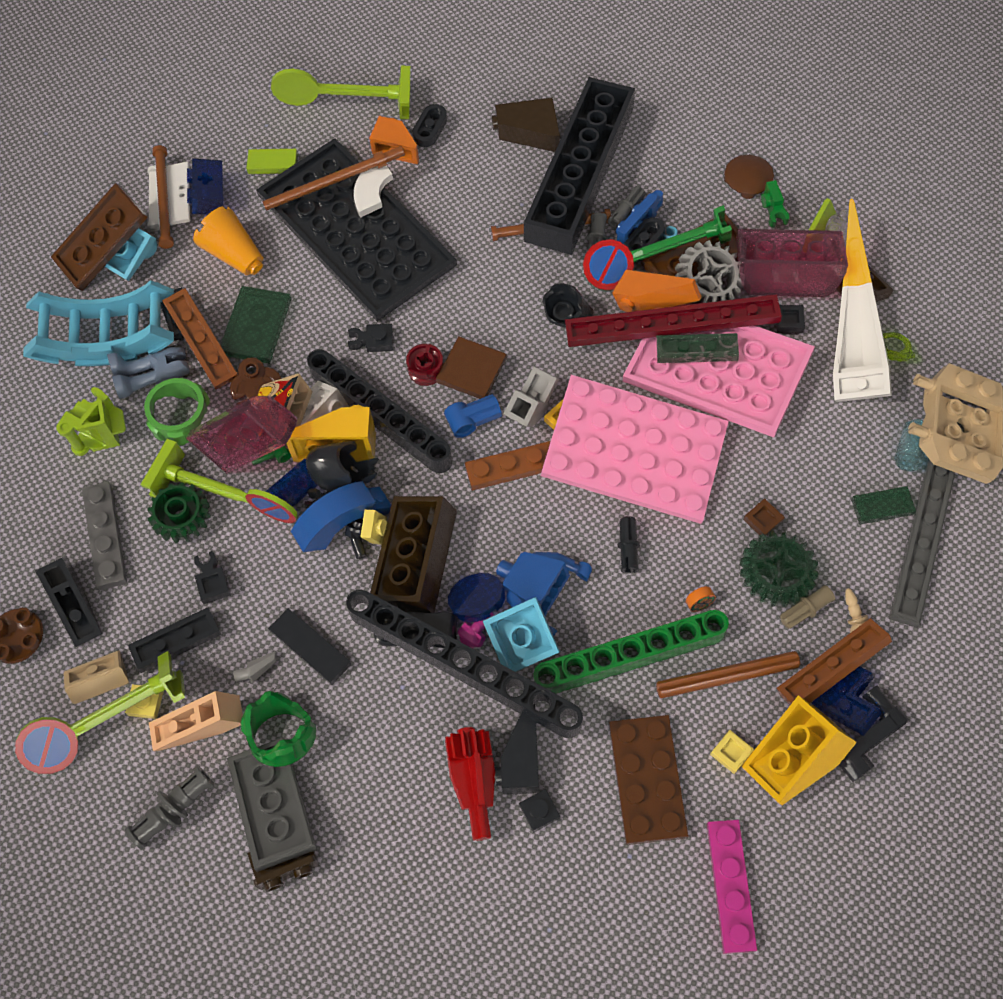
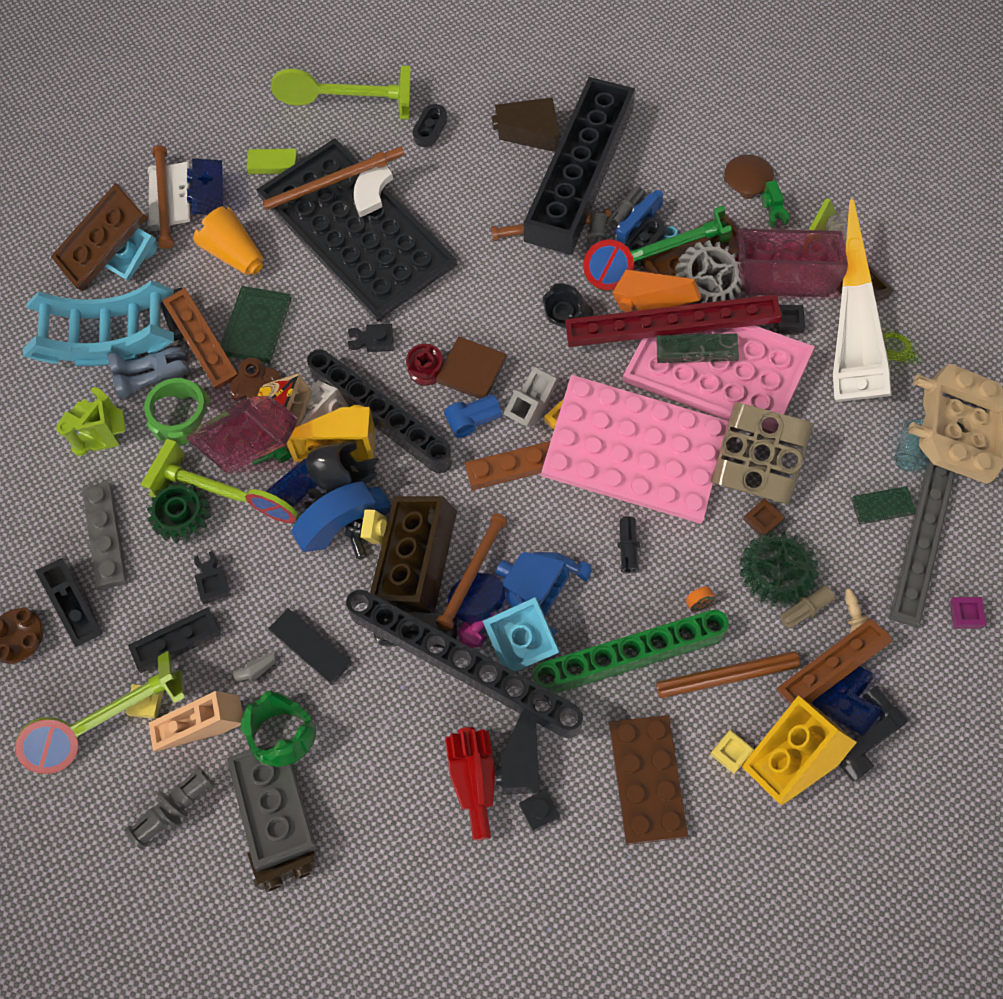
(95, 677): tan slope -> none
(390, 134): orange slope -> none
(446, 620): none -> dark orange bar
(731, 887): dark pink plate -> none
(750, 420): none -> dark tan connector
(967, 613): none -> magenta plate

